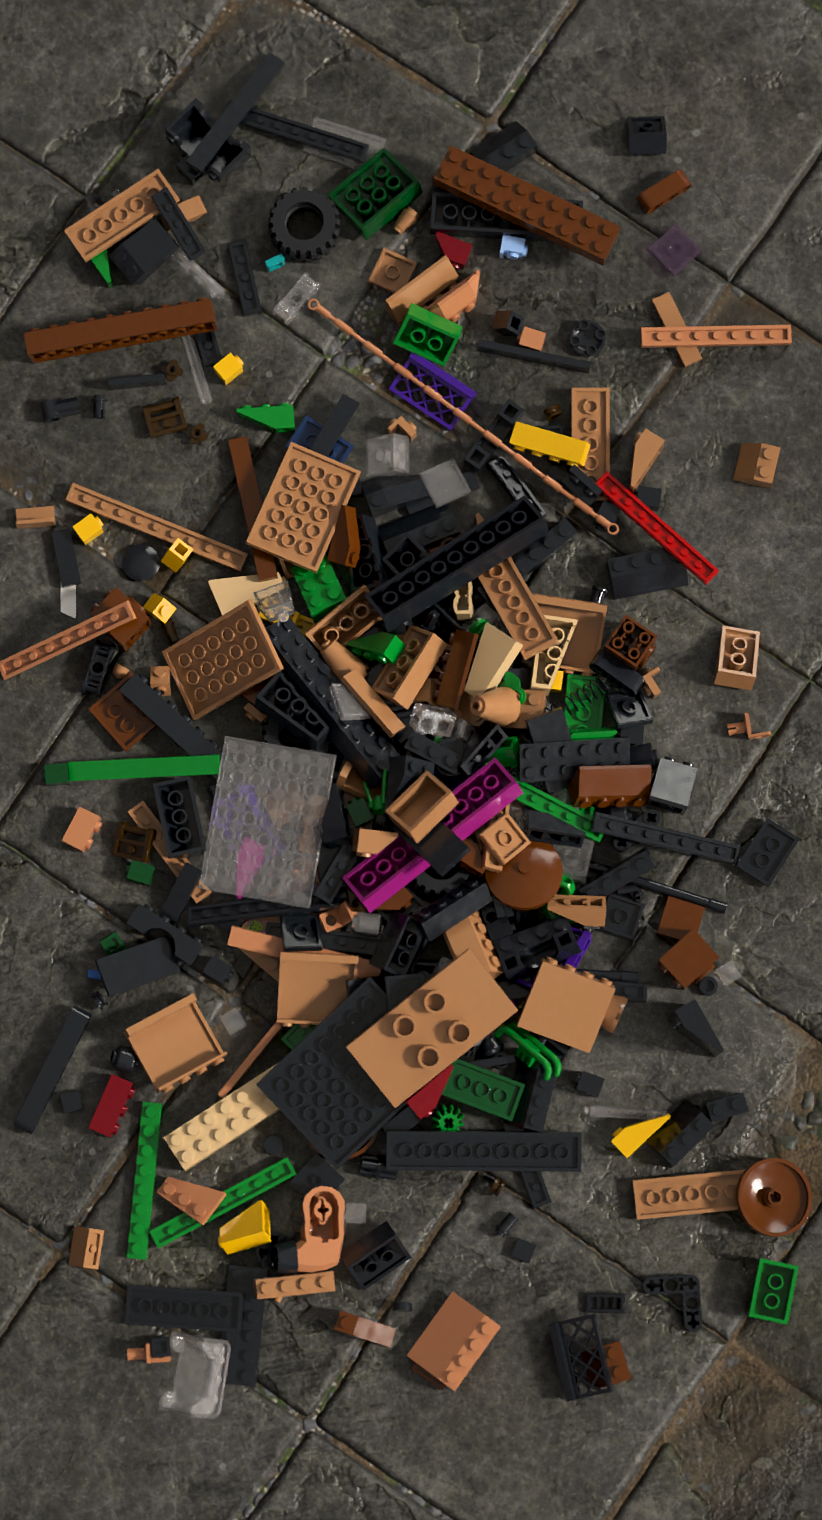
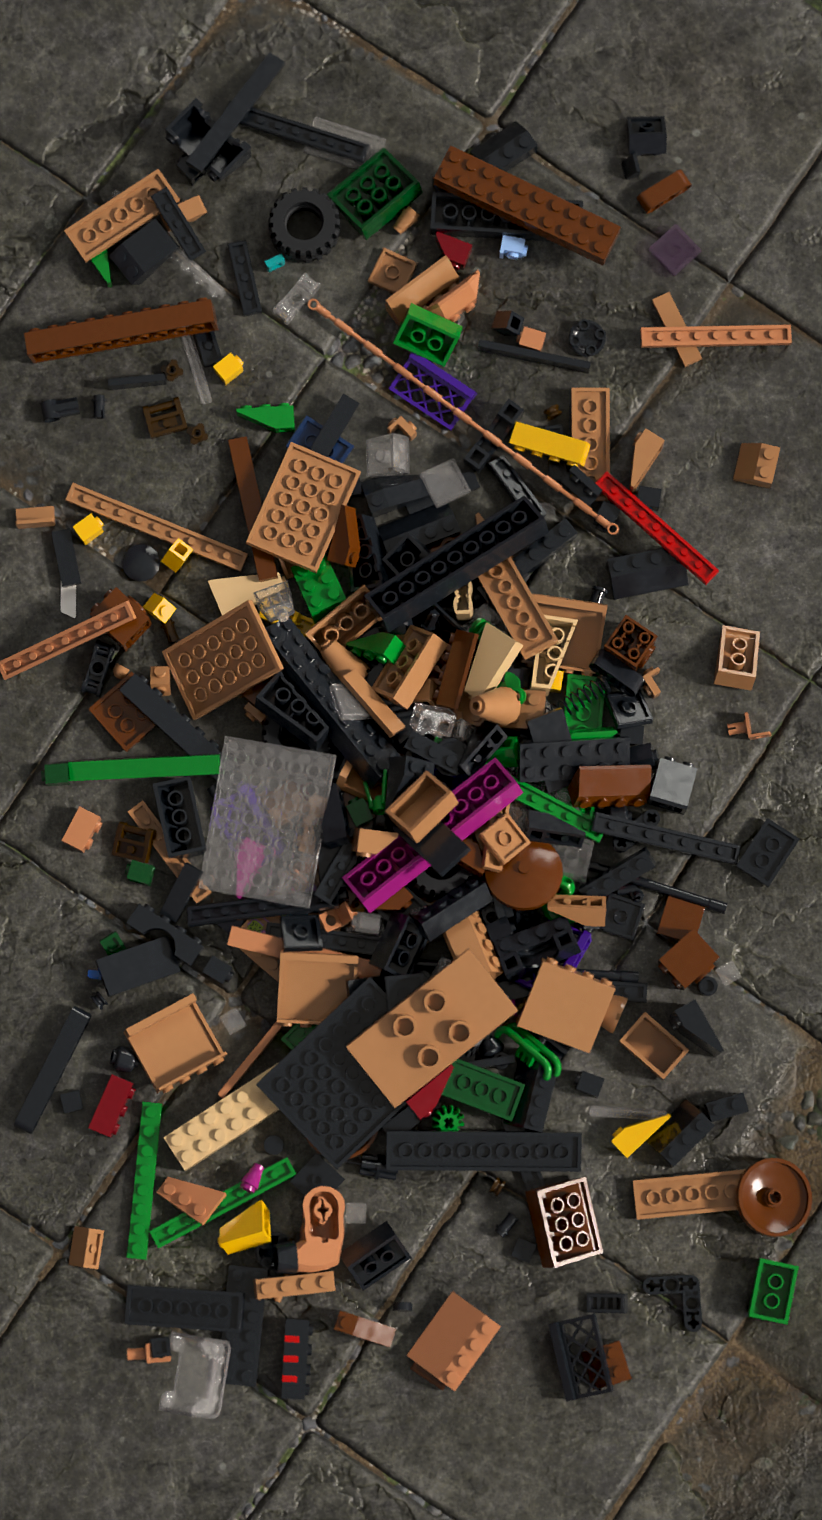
(252, 1178): none -> magenta cone
(295, 1359): none -> black brick
(564, 1222): none -> reddish brown slope
(631, 167): none -> black slope
(653, 1046): none -> medium nougat piece

